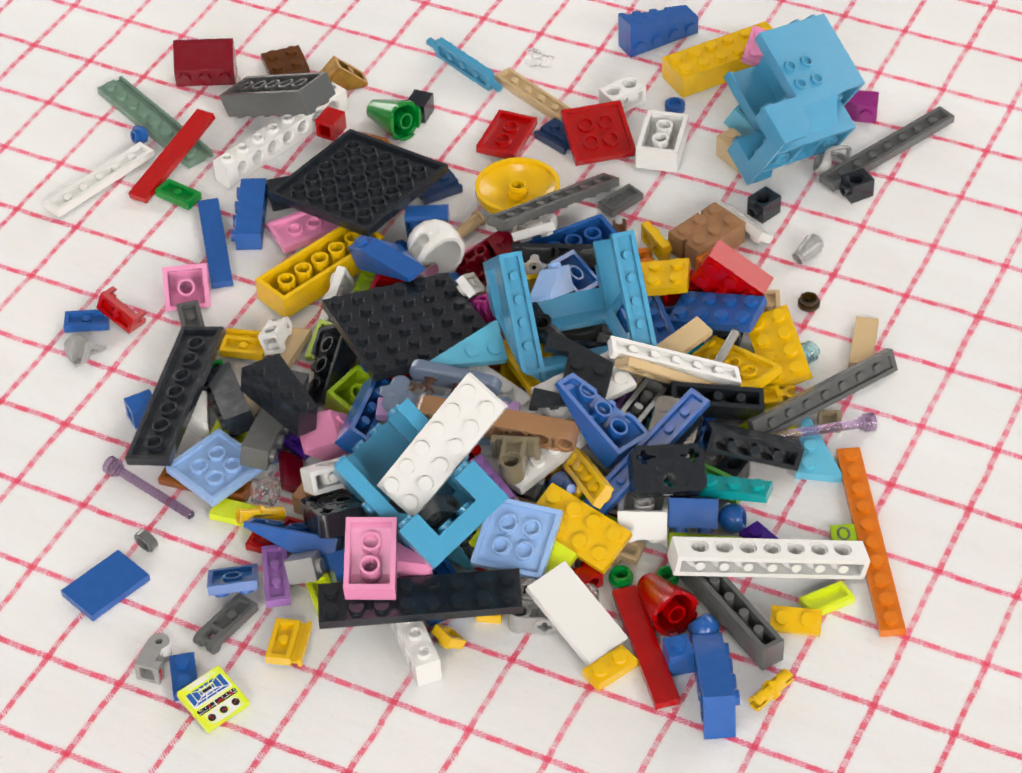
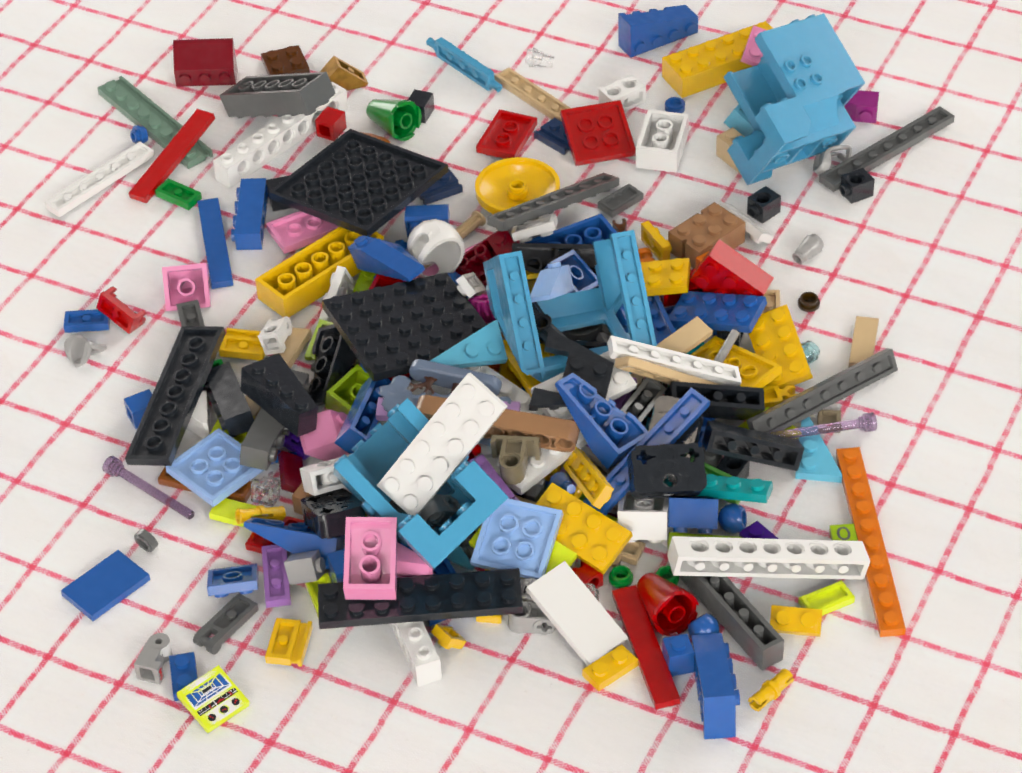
(534, 261): white plate -> none

